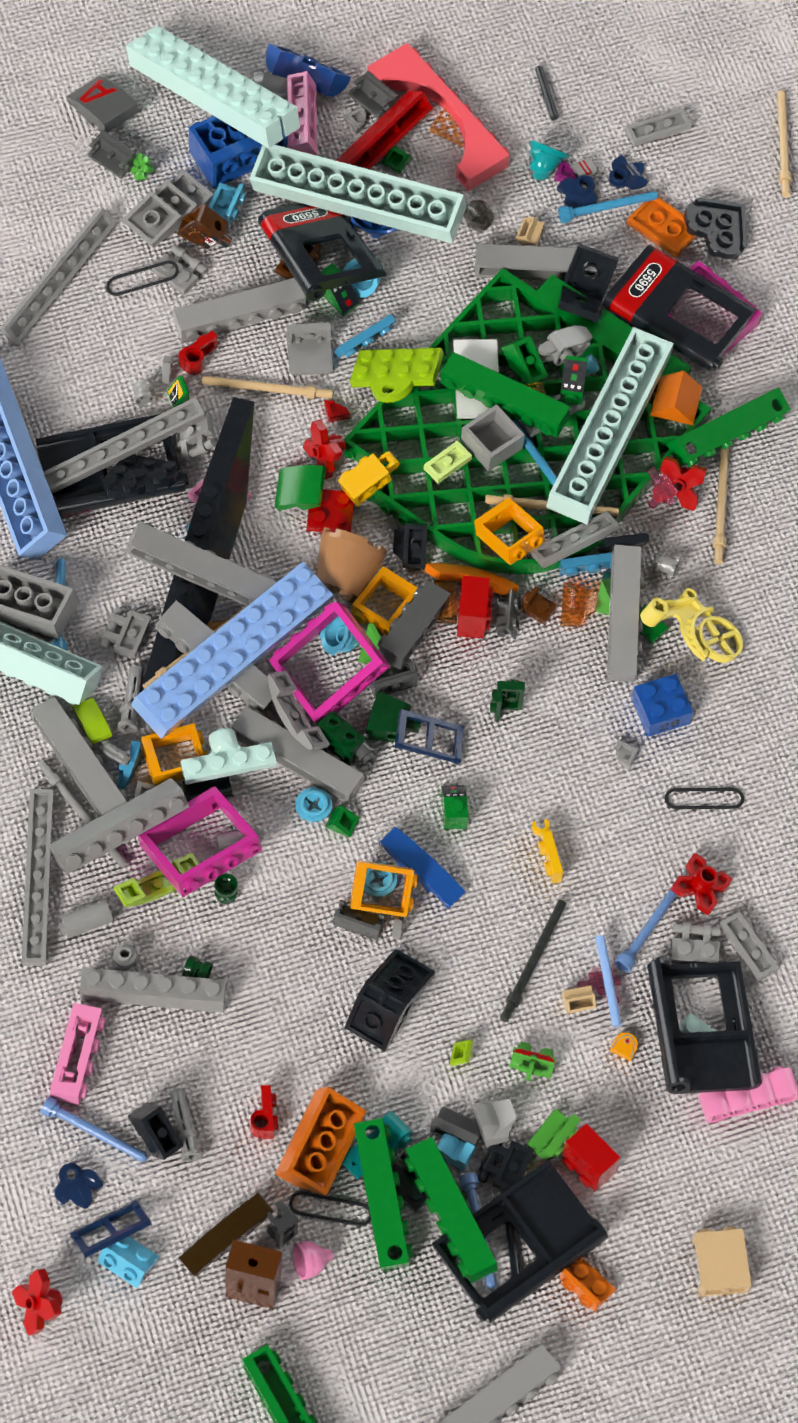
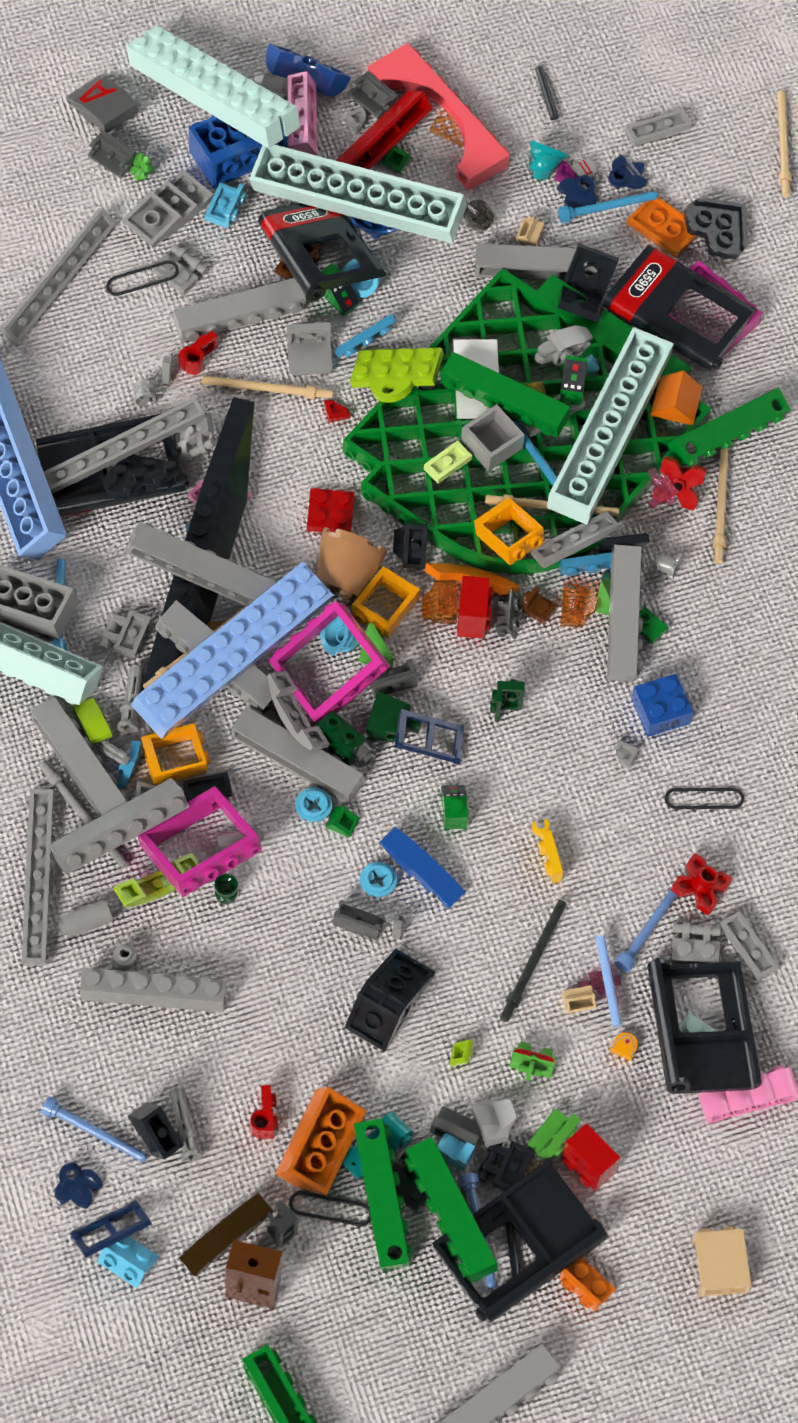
(39, 1300): red plant -> none
(68, 1090): bright pink brick -> none
(178, 392): slope -> none
(197, 968): dark green wheel -> none
(204, 228): reddish brown torso -> none
(227, 758): light aqua plate -> none
(300, 487): green slope -> none
(310, 1259): bright pink helmet -> none
(324, 447): red plant -> none
(358, 886): light orange window -> none
(368, 477): yellow brick -> none
(413, 624): dark grey brick -> none
(525, 360): green slope -> none
(687, 610): light yellow piece -> none

